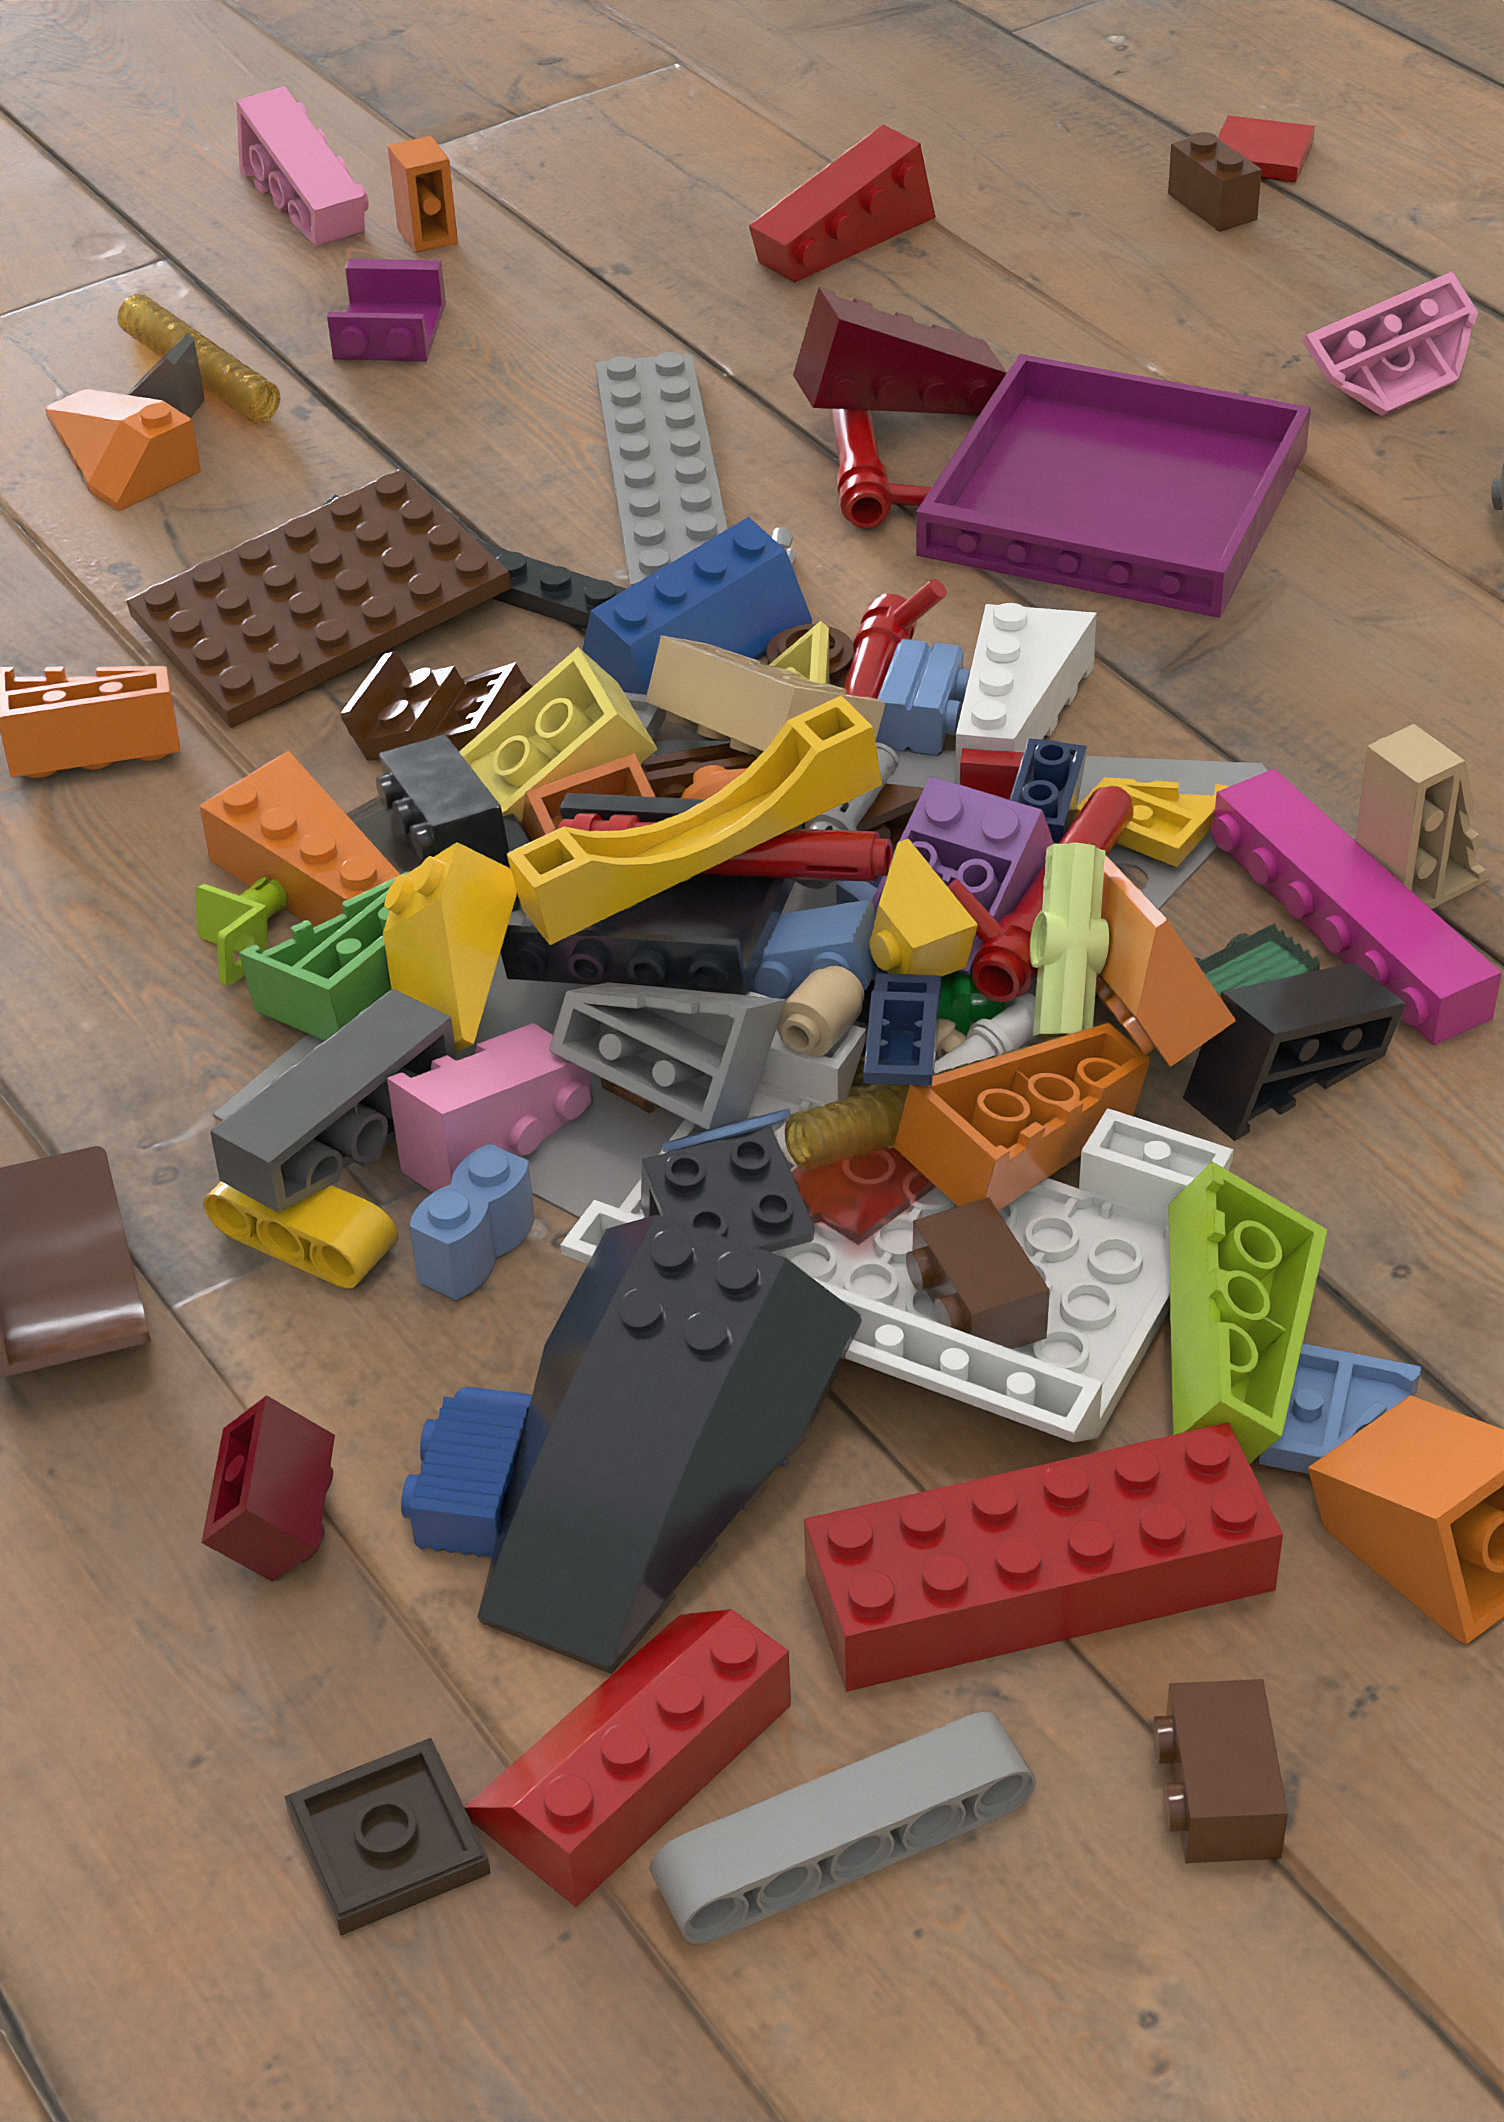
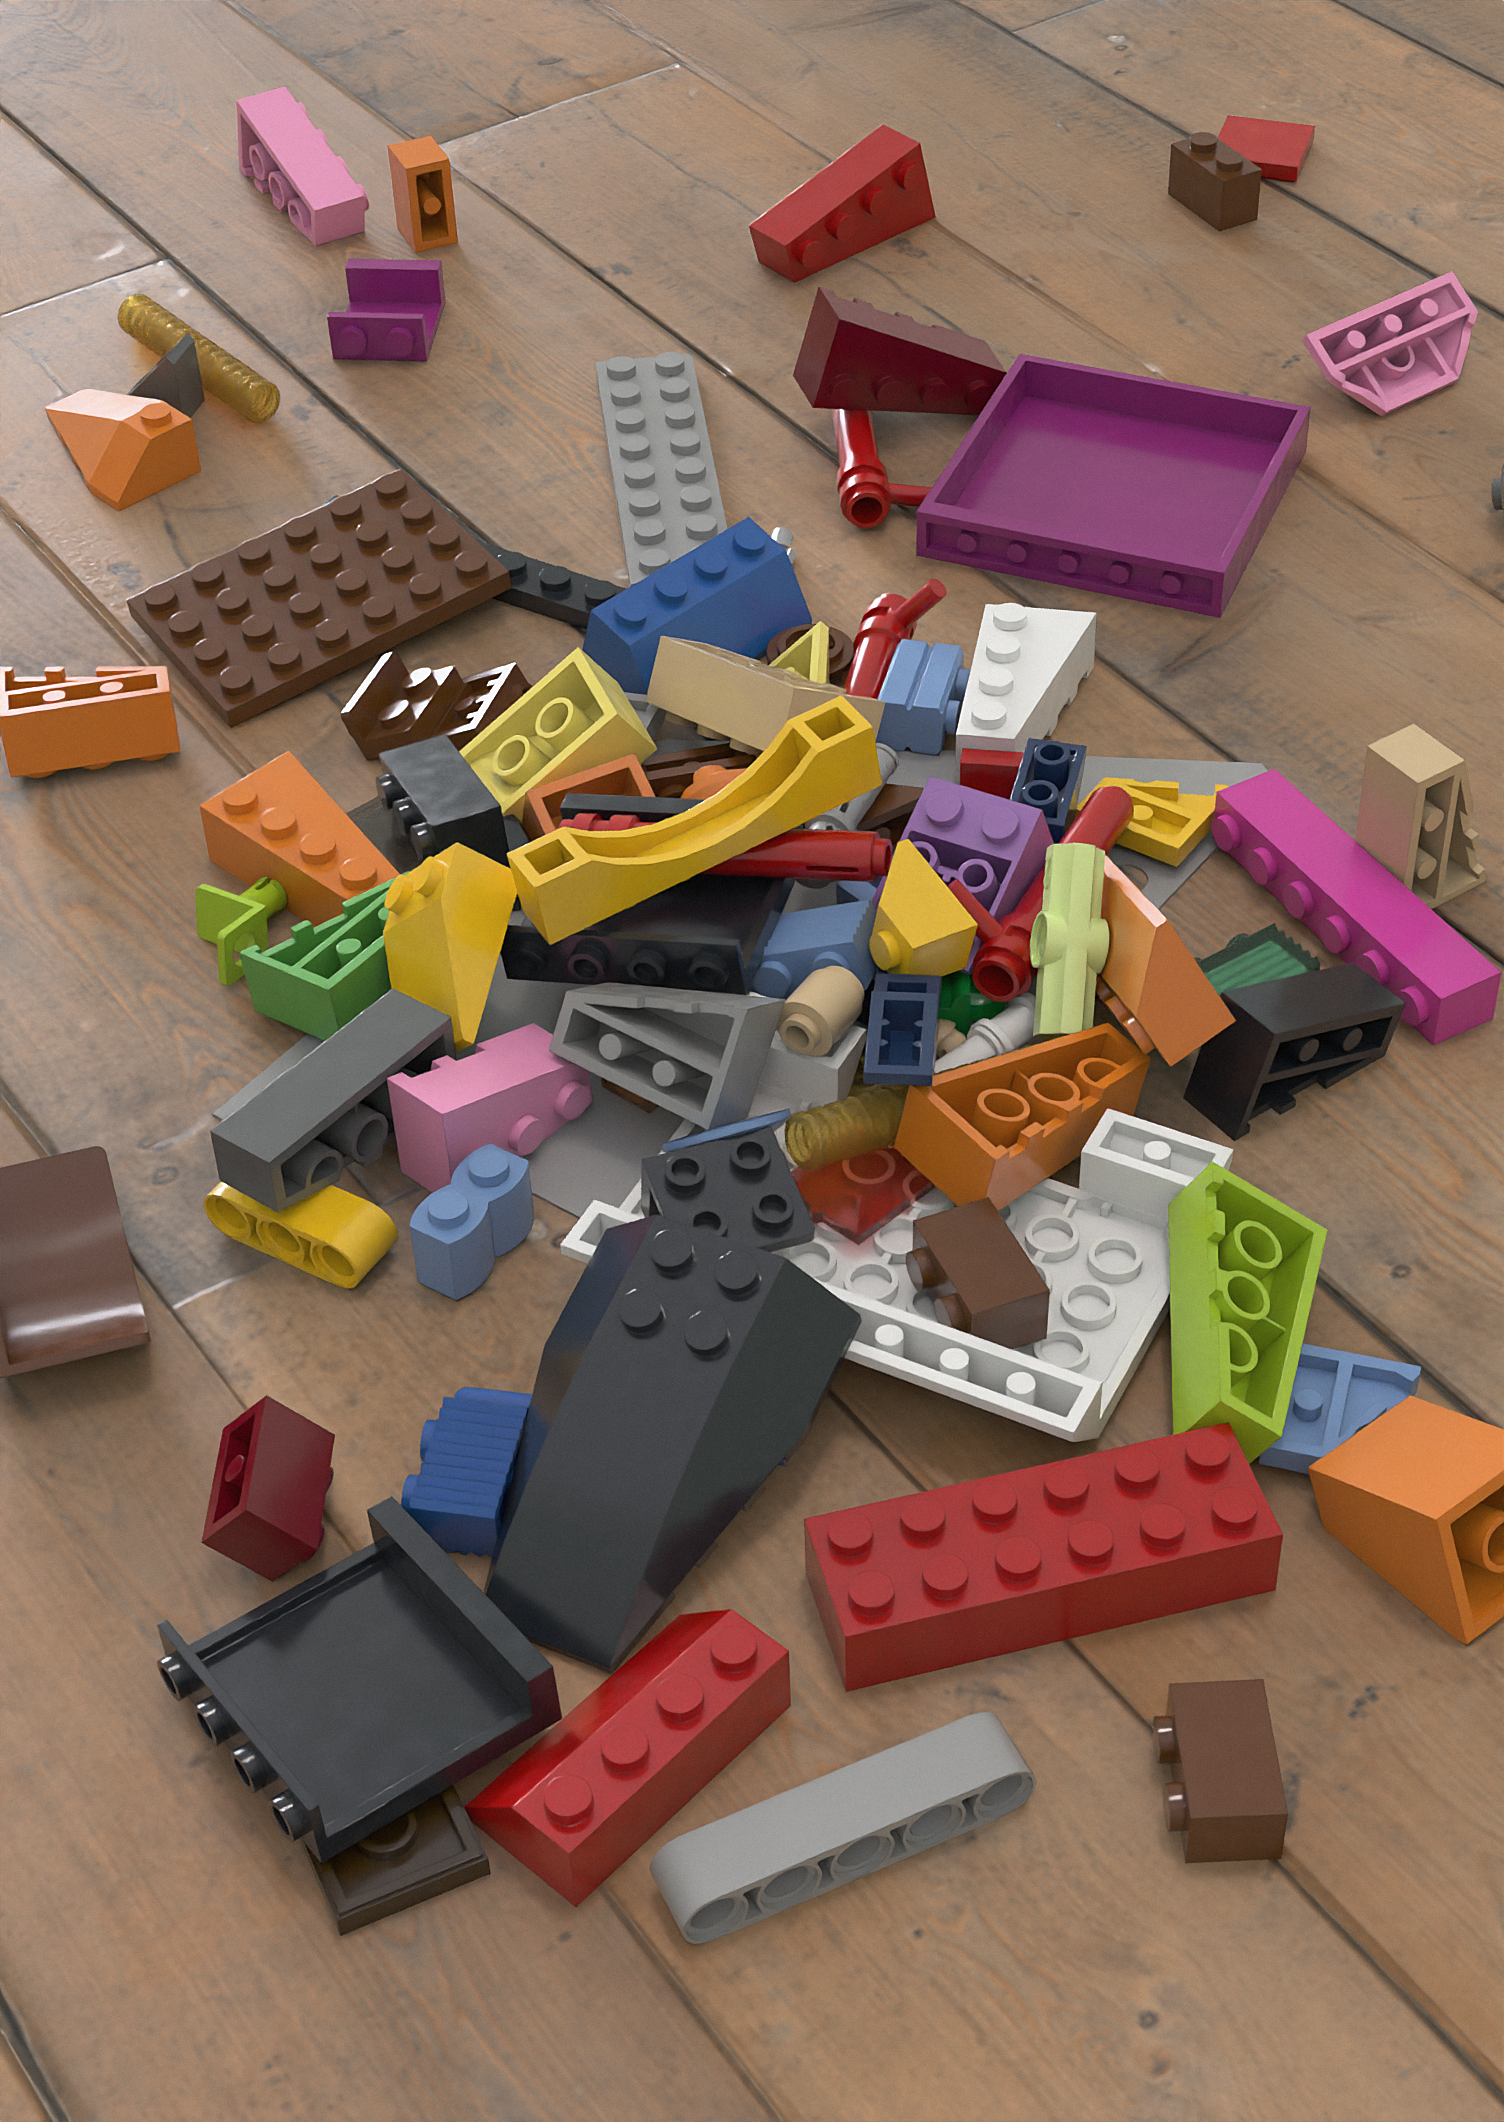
(364, 1687): none -> black panel

